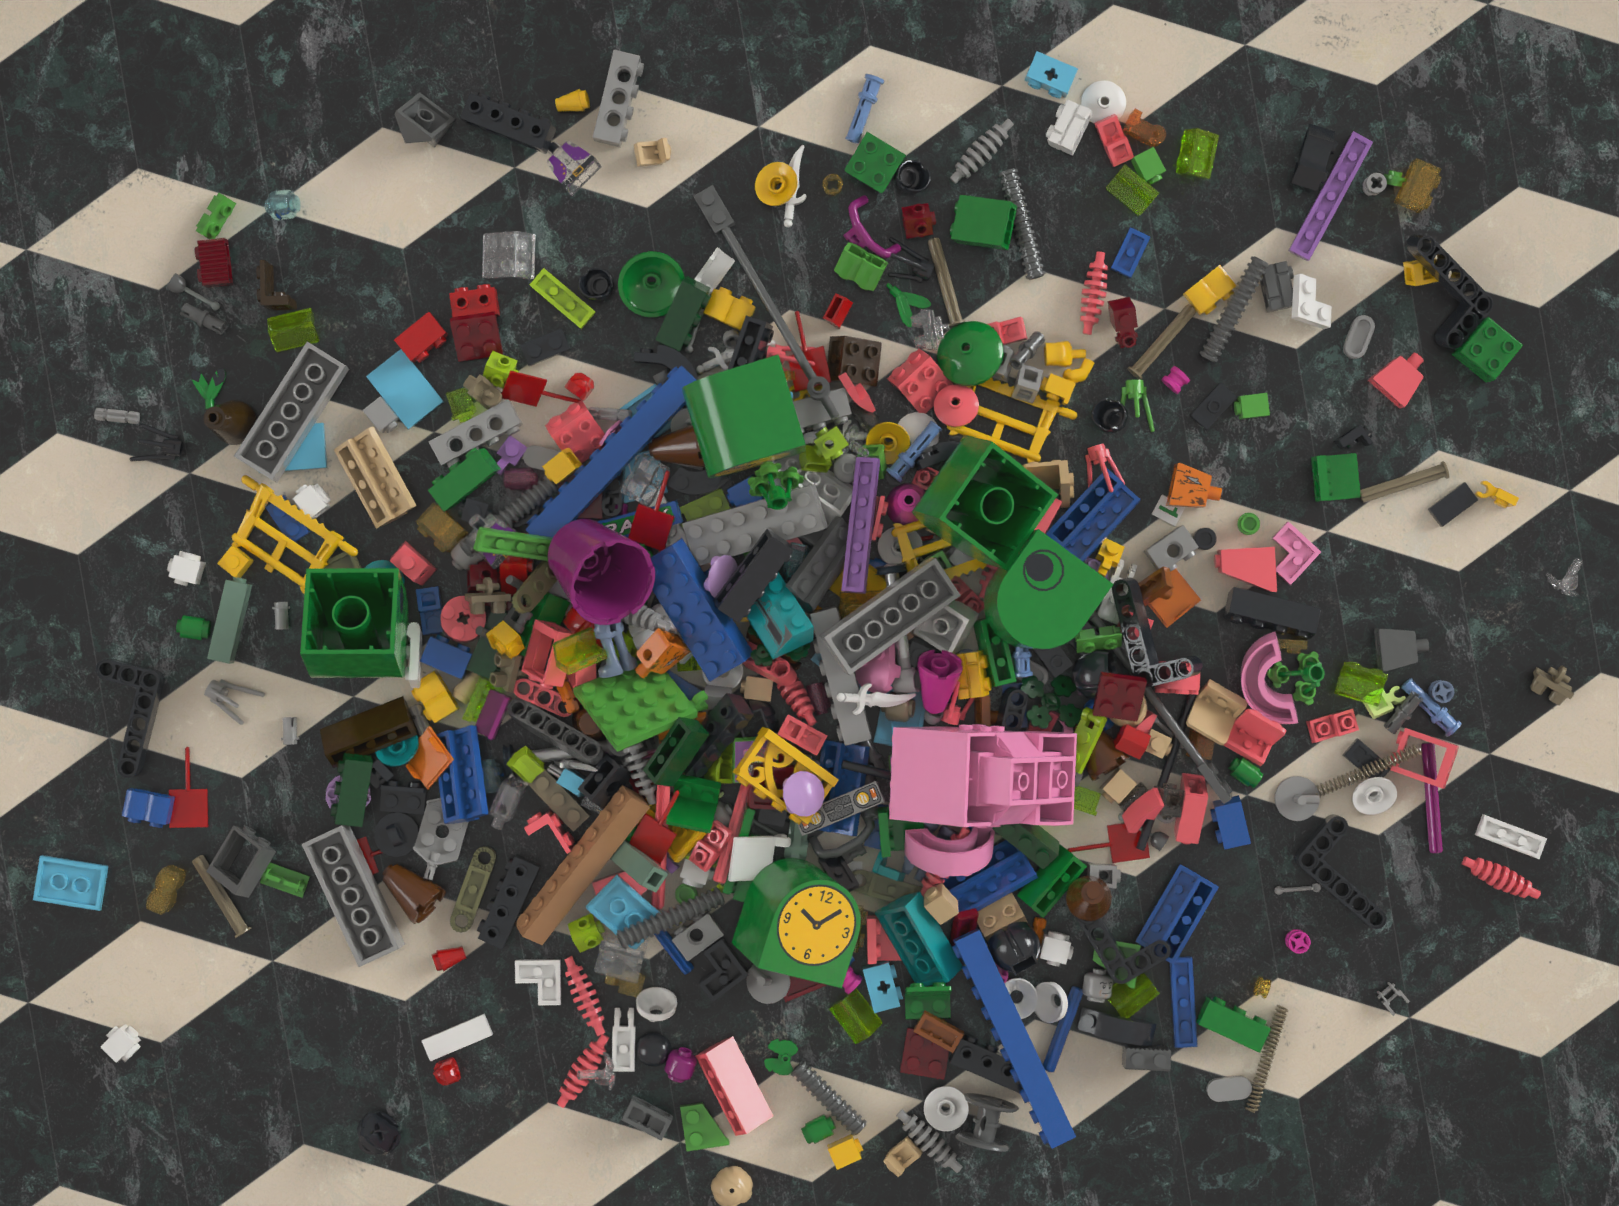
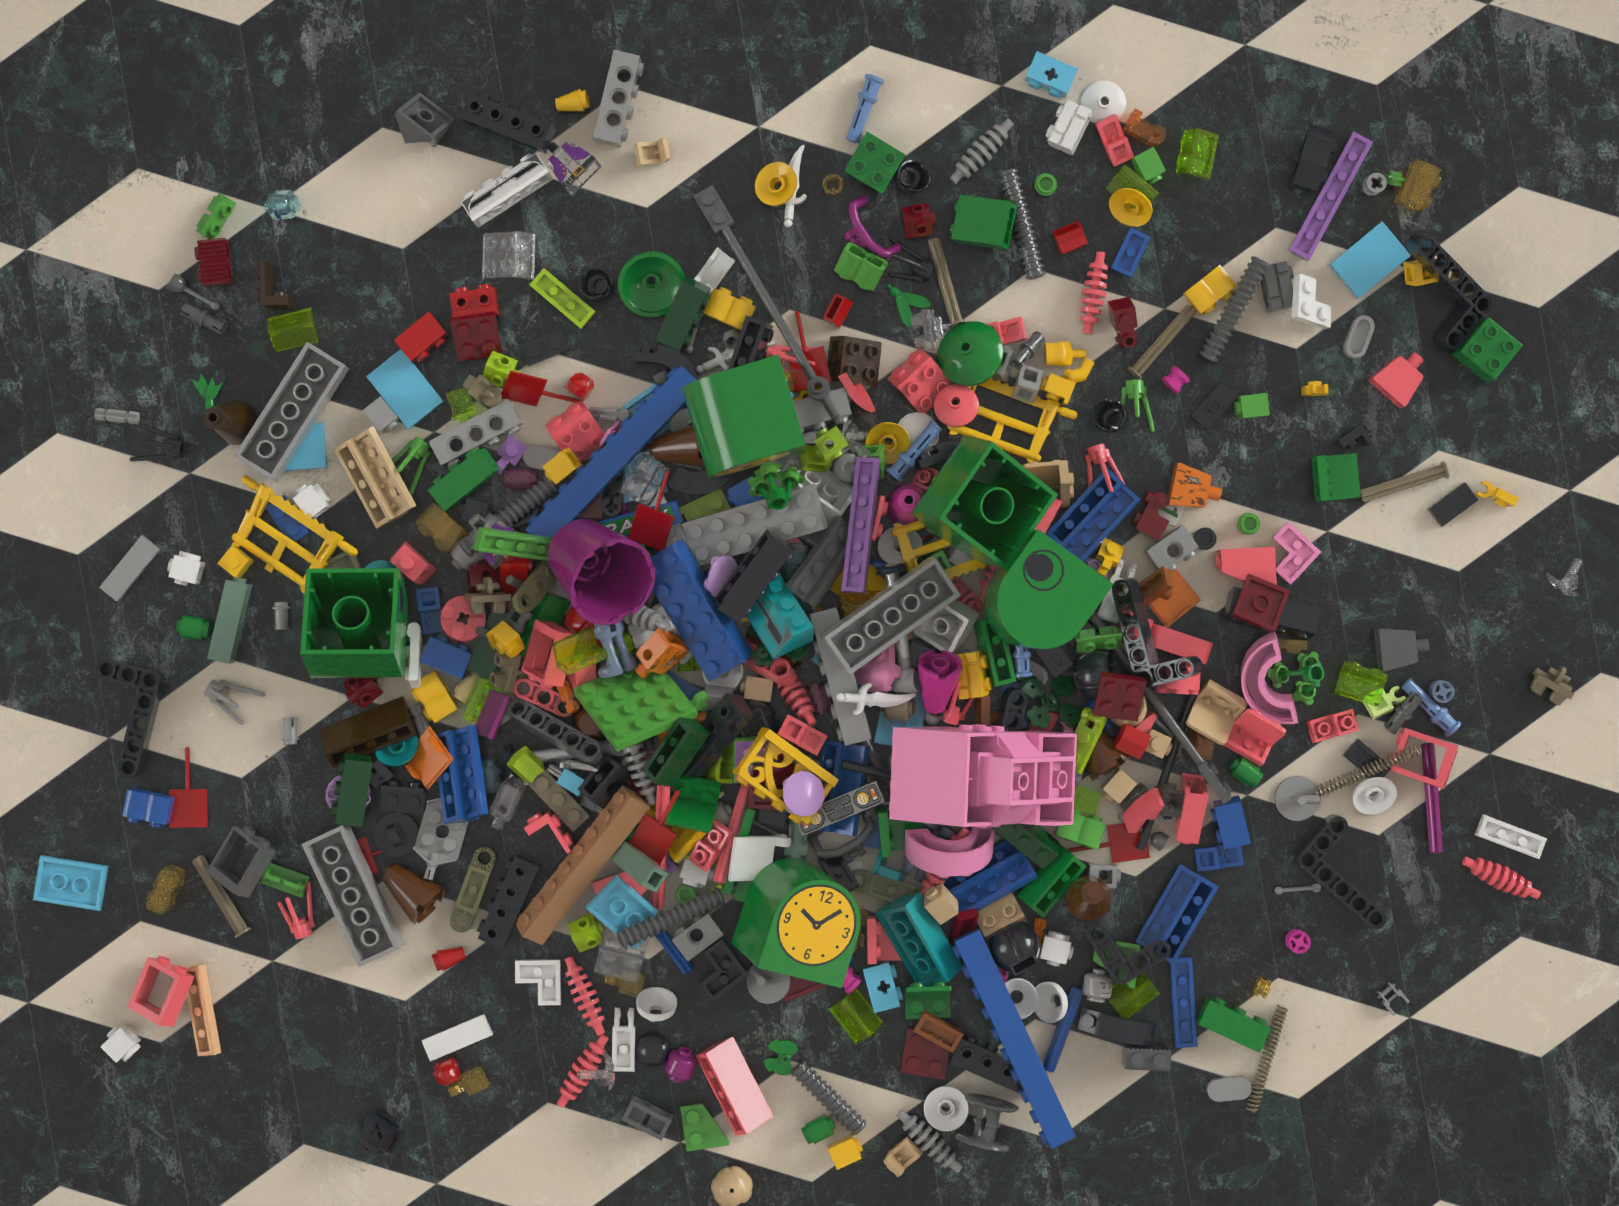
(130, 568): none -> light grey tile
(169, 1013): none -> coral window
(202, 1012): none -> light nougat brick
(300, 927): none -> coral plant
(362, 690): none -> dark red brick
(418, 449): none -> bright green plant
(472, 1081): none -> clear yellow plate
(506, 190): none -> white slope
(1045, 184): none -> bright green plate
(1070, 238): none -> red piece
(1083, 831): none -> bright green brick
(1130, 207): none -> yellow dish
(1149, 521): none -> dark red brick
(1180, 643): none -> coral beam
(1216, 857): none -> blue slope
(1260, 603): none -> dark red plate
(1314, 388): none -> yellow plate
(1370, 260): none -> medium azure tile

